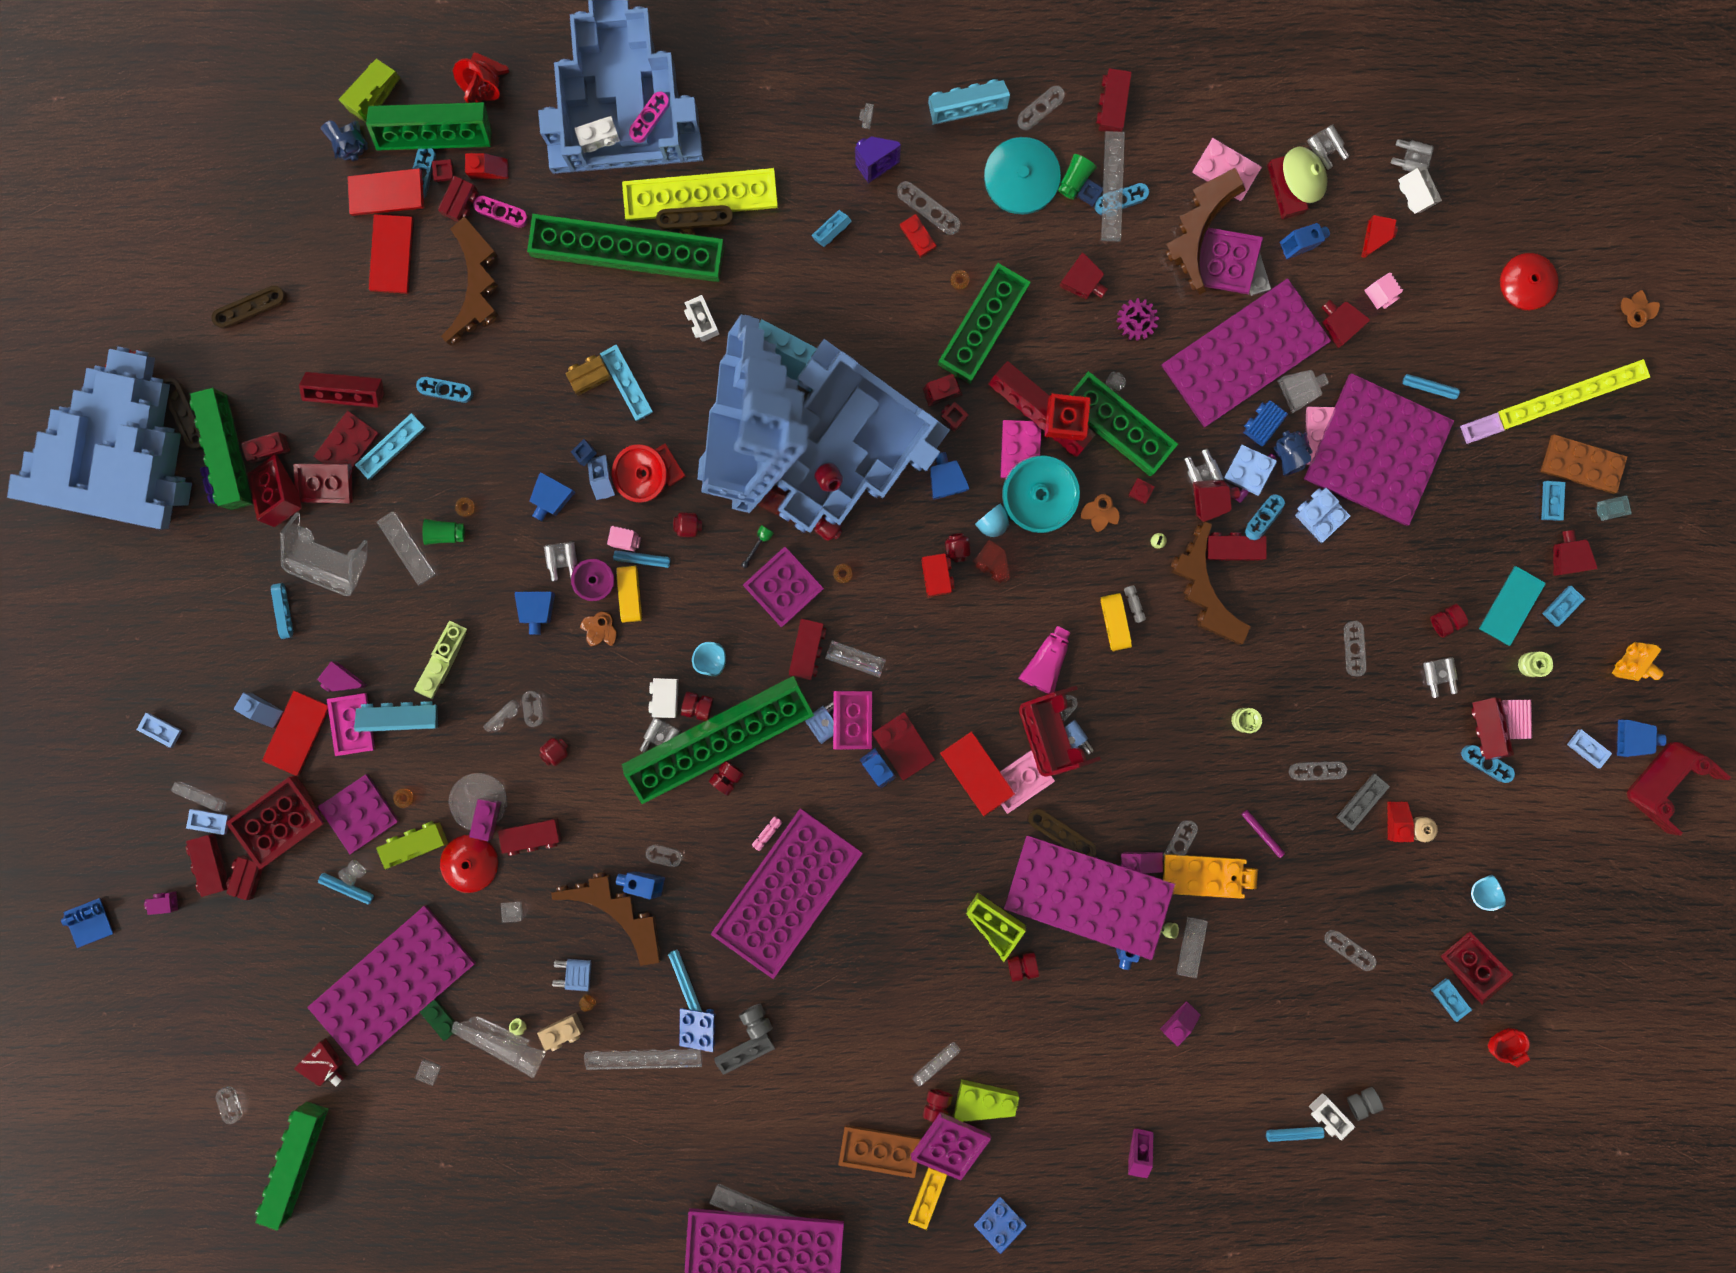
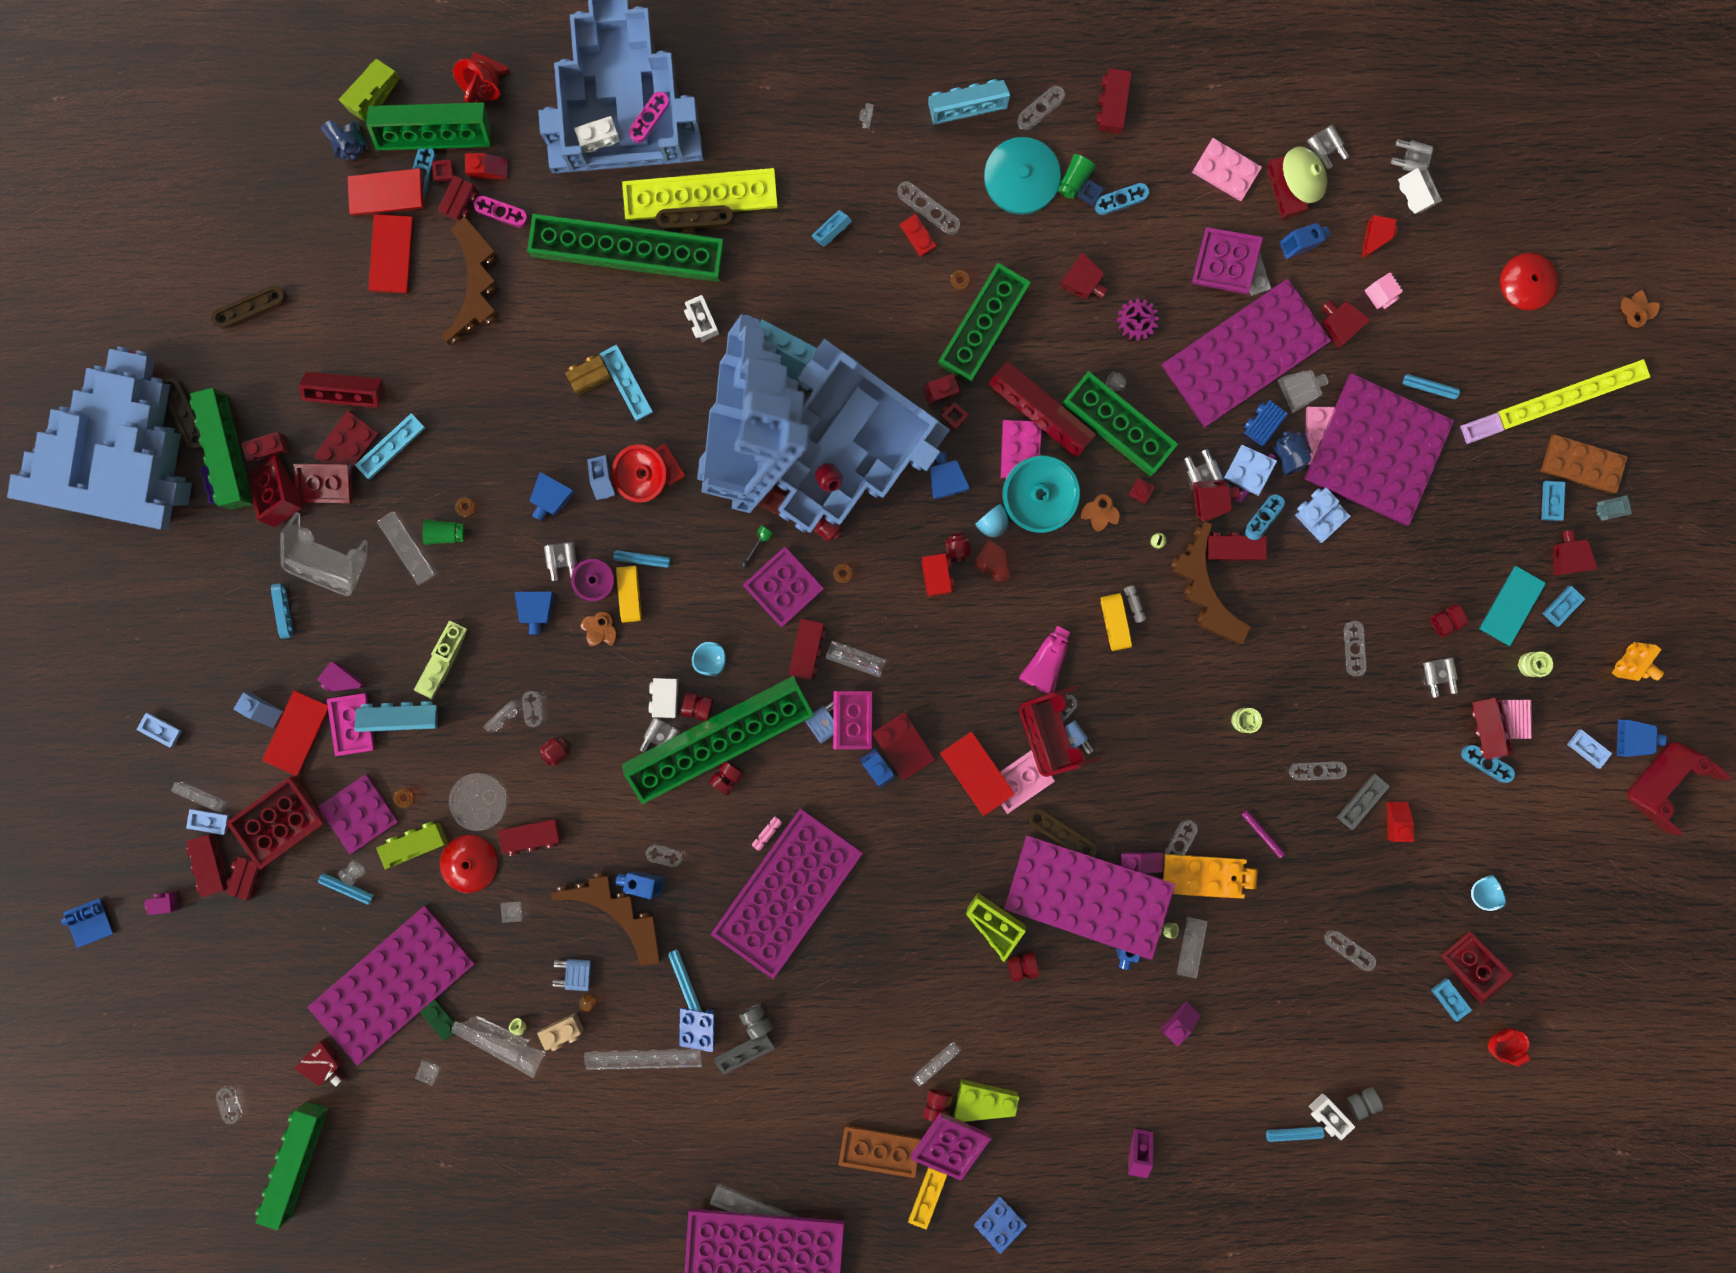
(430, 392): dark azure beam -> none
(485, 819): magenta brick -> none
(583, 452): dark blue plate -> none
(623, 539): bright pink brick -> none
(687, 524): dark red head -> none
(876, 156): dark purple slope -> none
(1067, 417): red brick -> none
(1112, 186): clear plate -> none
(1209, 201): reddish brown arch -> none
(1424, 829): tan head -> none

